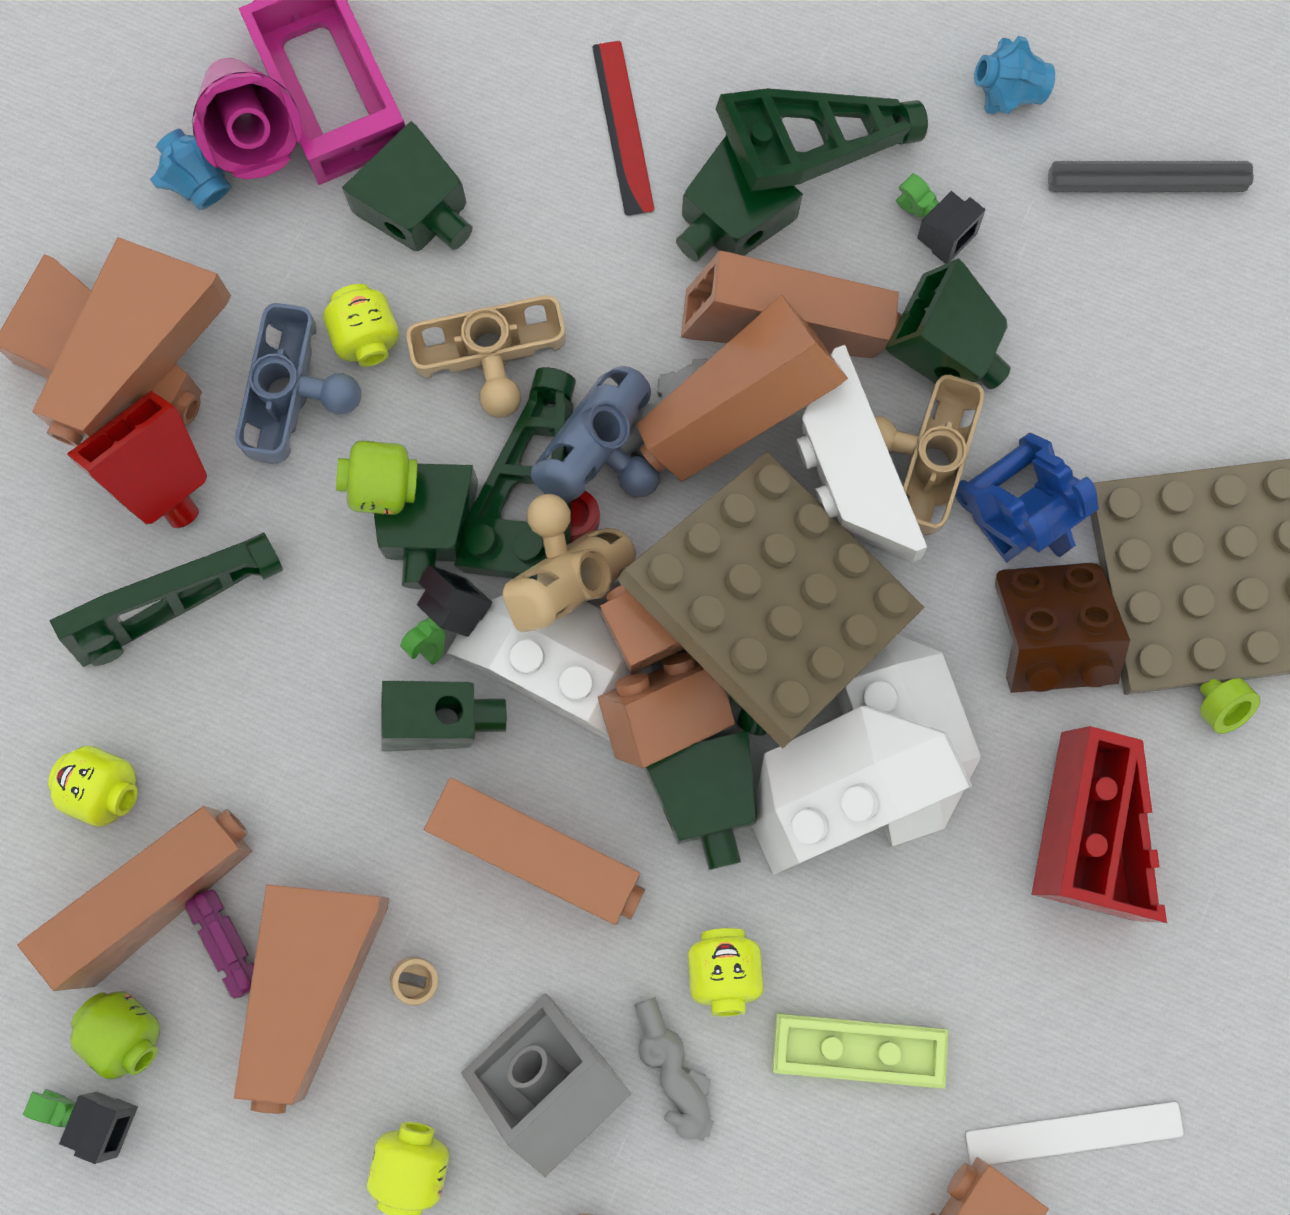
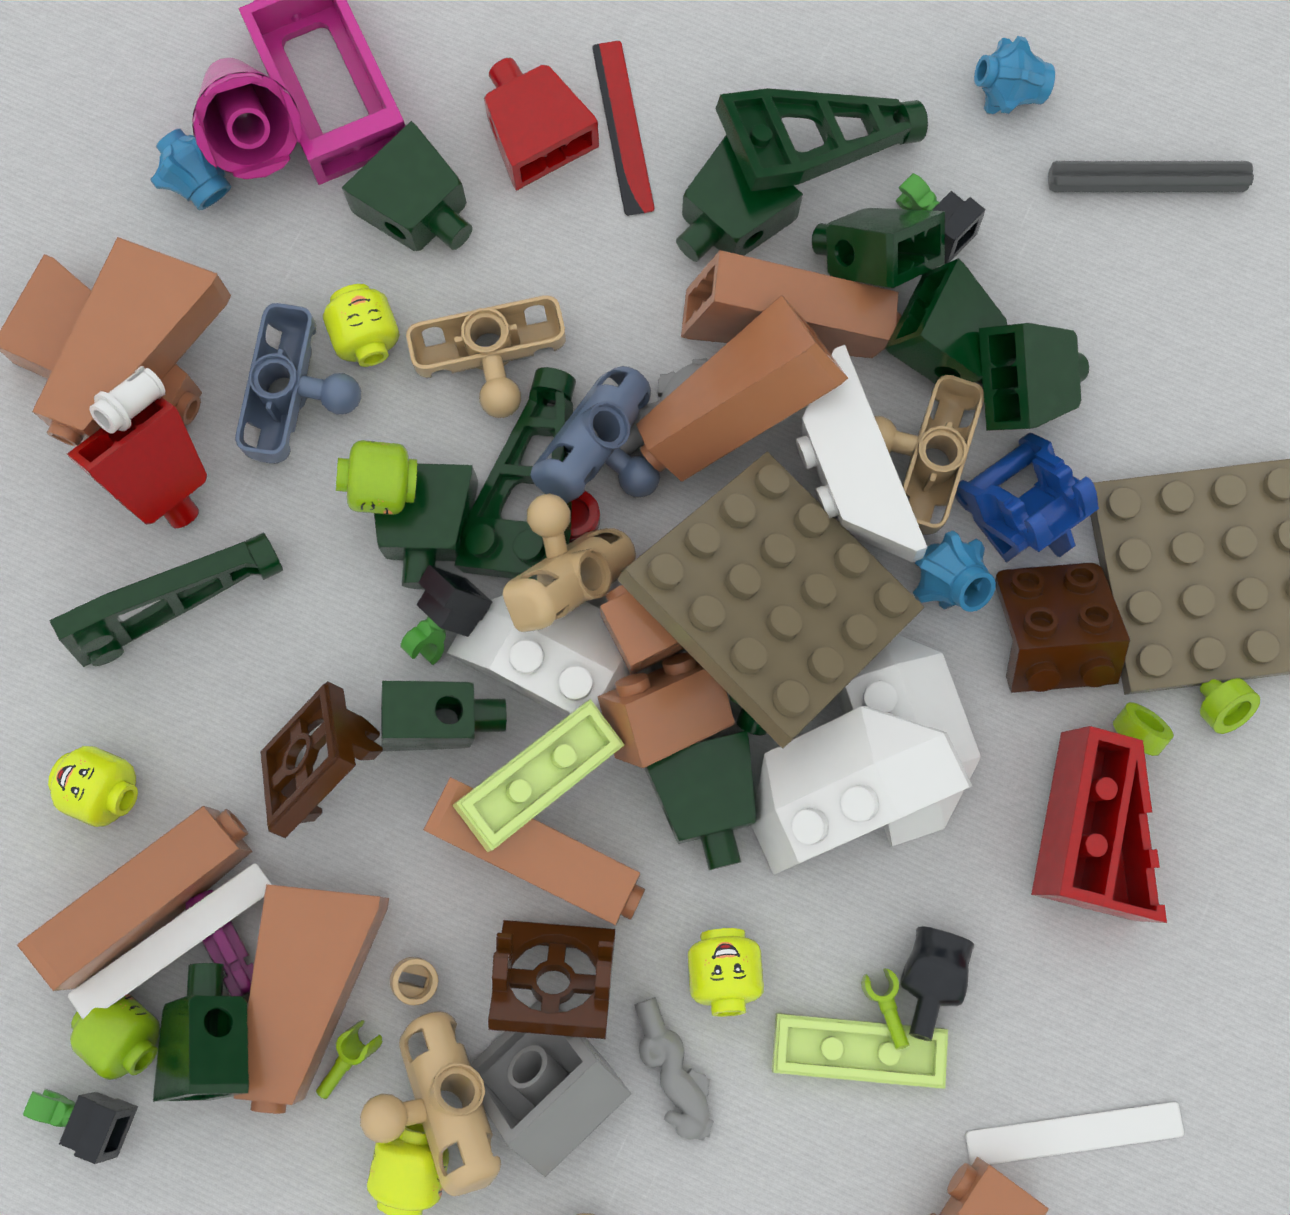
(117, 408): none -> white pin
(170, 941): none -> white sticker
(203, 1041): none -> dark green torso
(296, 791): none -> reddish brown piece
(350, 1052): none -> lime hand
(437, 1070): none -> tan piece
(537, 121): none -> red torso
(538, 775): none -> yellowish green tile
(583, 1021): none -> reddish brown piece
(882, 245): none -> dark green torso
(888, 1007): none -> lime hand
(935, 976): none -> black piece
(955, 574): none -> dark azure rock
(1029, 374): none -> dark green torso
(1145, 725): none -> lime tile

